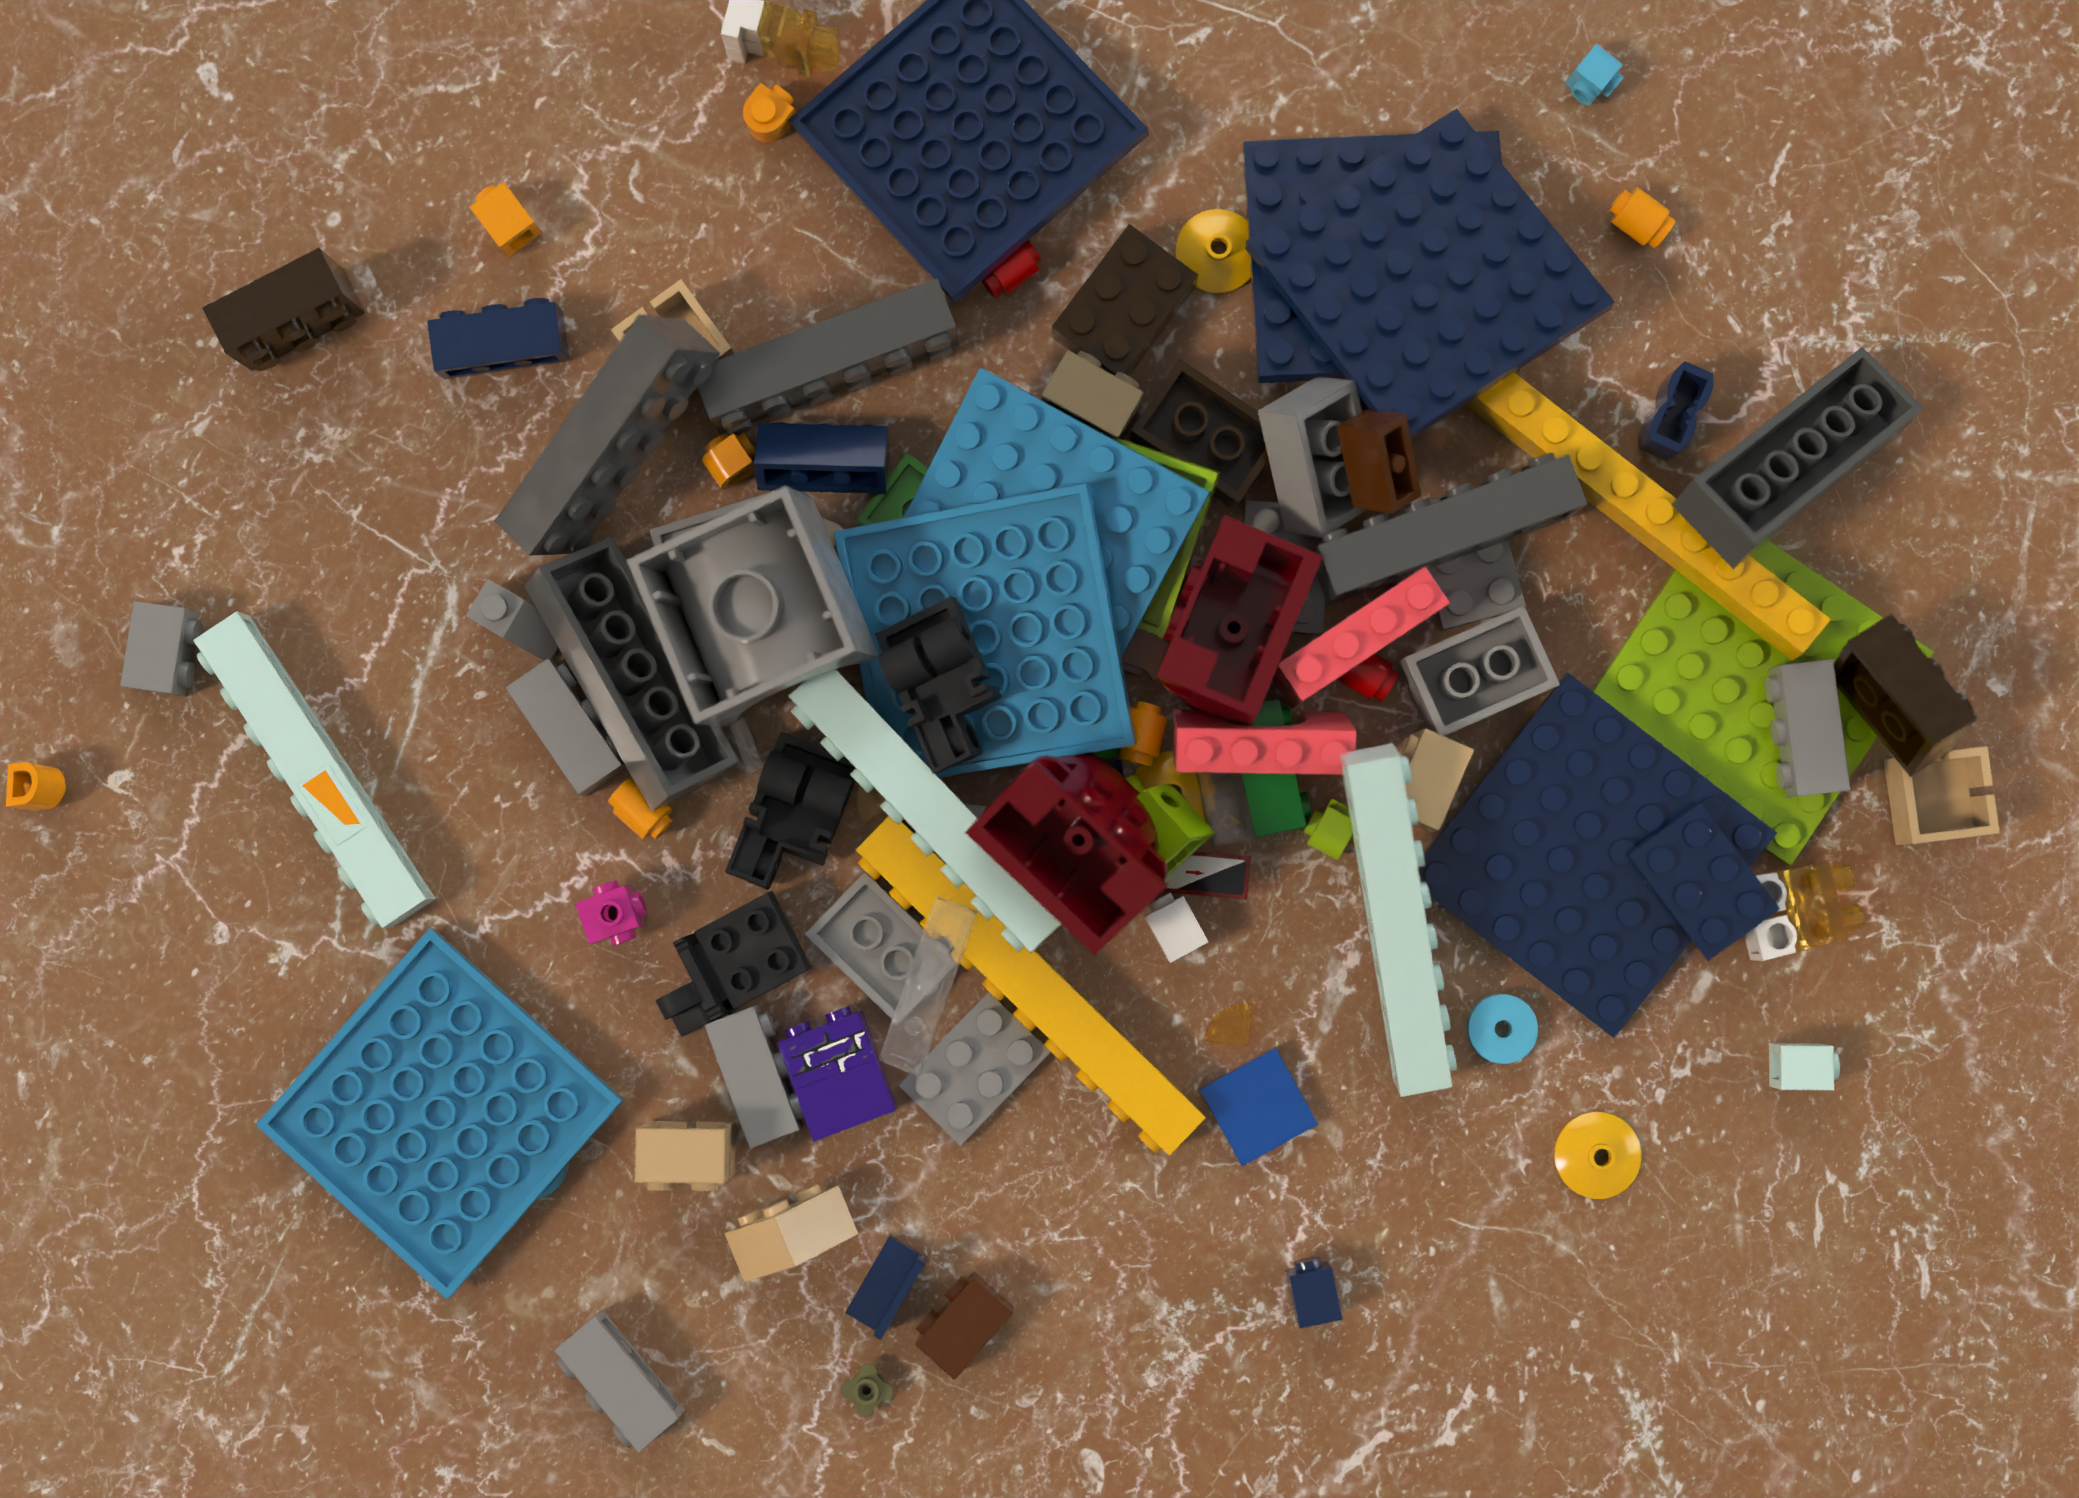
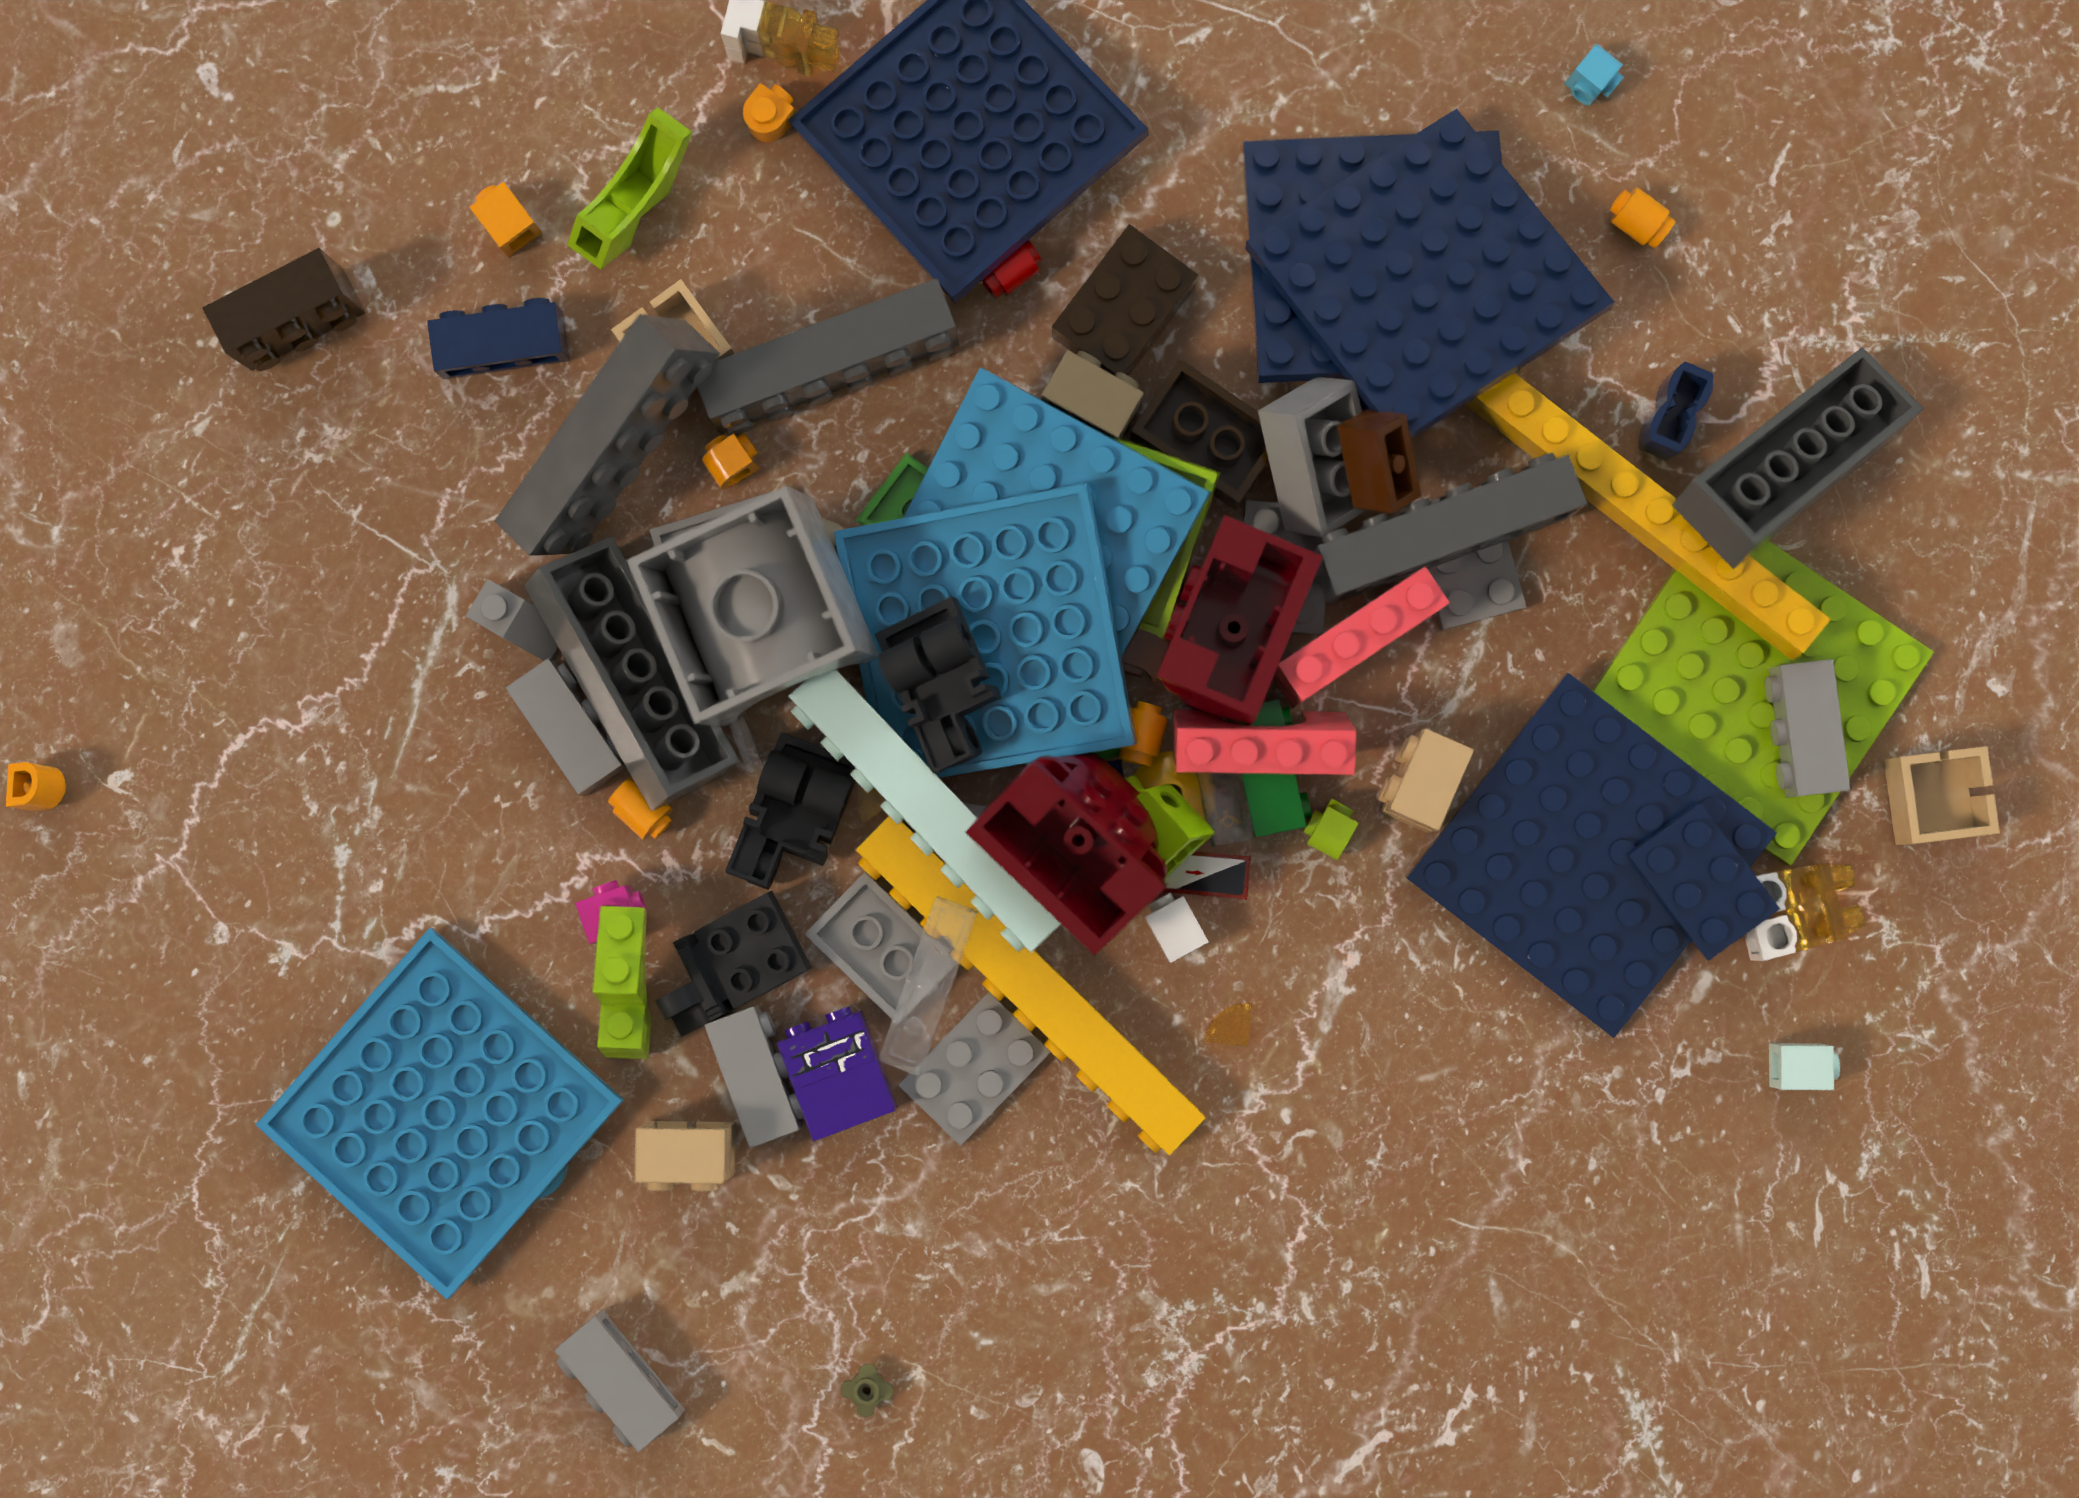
(160, 649): light grey brick -> none
(313, 770): light aqua brick -> none
(622, 983): none -> lime arch
(642, 181): none -> lime arch
(790, 1234): tan brick -> none
(822, 457): dark blue brick -> none
(886, 1285): dark blue panel -> none
(963, 1324): reddish brown brick -> none
(1215, 271): yellow dish -> none
(1258, 1106): blue tile -> none
(1313, 1292): dark blue brick -> none
(1371, 677): red brick -> none
(1397, 918): light aqua brick -> none
(1478, 672): light grey brick -> none
(1521, 1033): medium azure piece -> none
(1576, 1151): yellow dish -> none
(1902, 694): dark brown brick -> none

